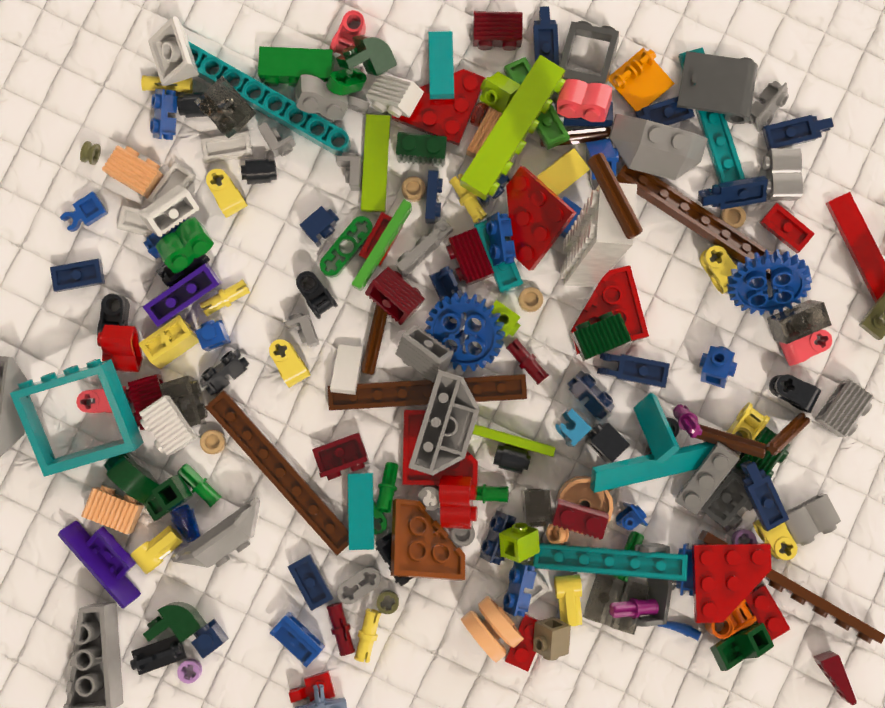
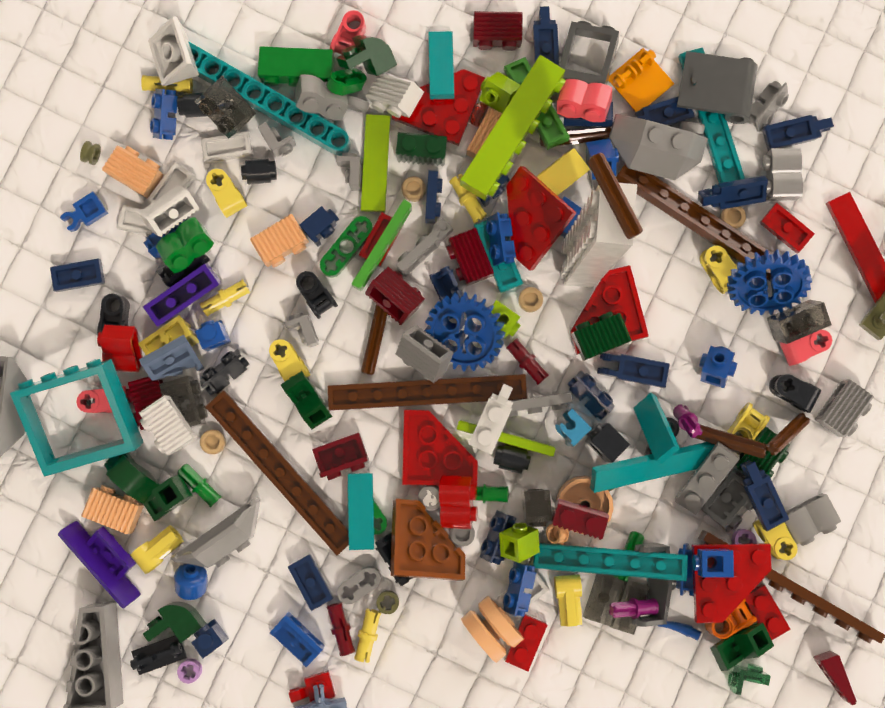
(171, 359): none -> sand blue wing
(186, 522): clear blue cone -> none
(190, 581): none -> blue head
(280, 241): none -> light nougat brick
(306, 399): none -> dark green brick
(346, 369): white tile -> none
(387, 488): green axle -> none
(445, 426): light grey wedge -> none
(492, 421): none -> white hinge
(535, 405): none -> light grey plate
(551, 638): dark tan brick -> none
(631, 517): blue hinge -> none
(692, 127): none -> light grey tile
(722, 566): none -> blue brick
(752, 673): none -> clear green bracket

